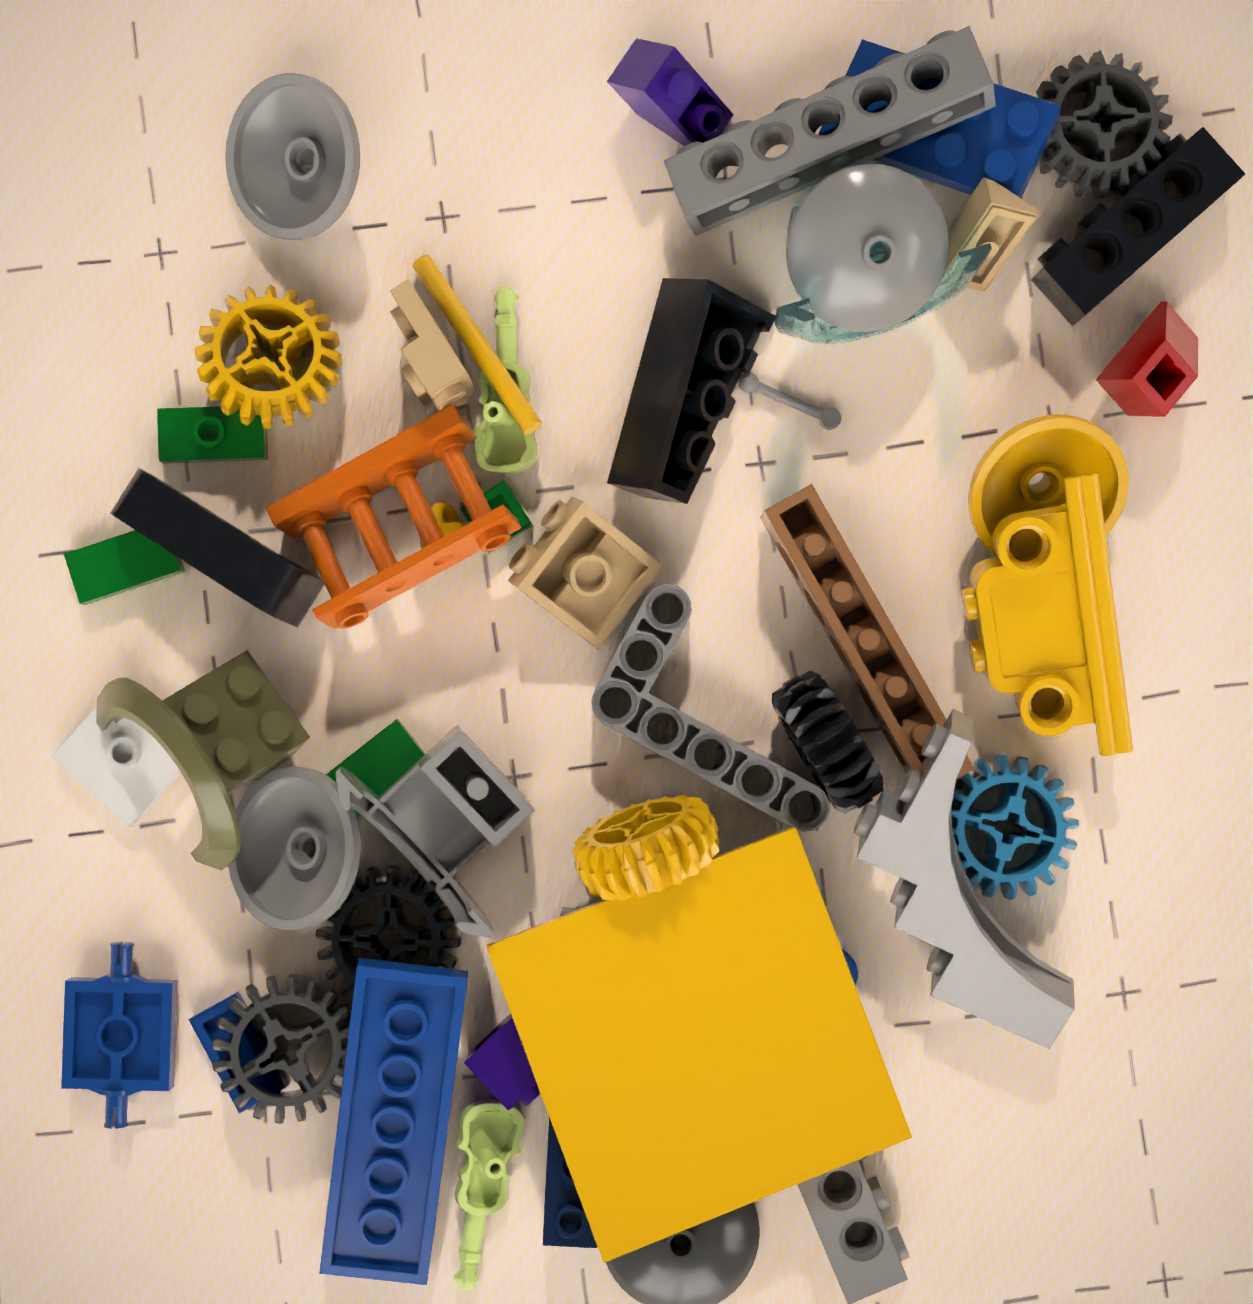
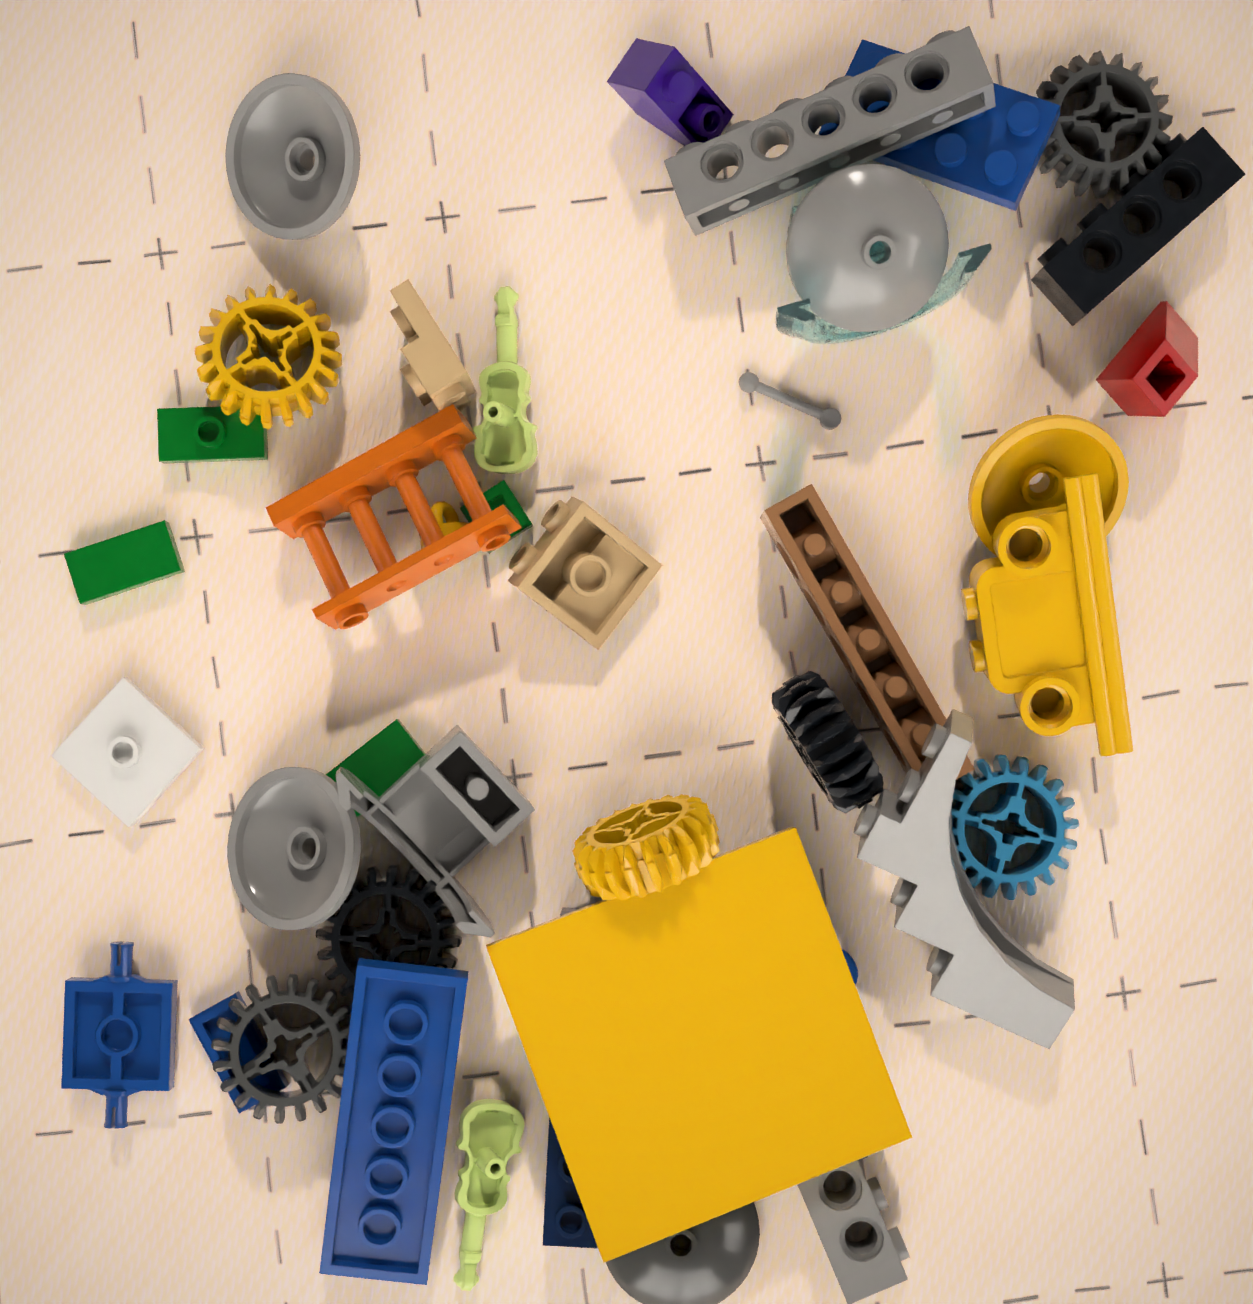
(217, 548): black beam -> none
(218, 735): olive piece -> none
(477, 344): yellow bar -> none
(504, 1066): dark purple slope -> none
(684, 386): black wedge -> none
(690, 731): light grey beam -> none
(994, 218): tan slope -> none

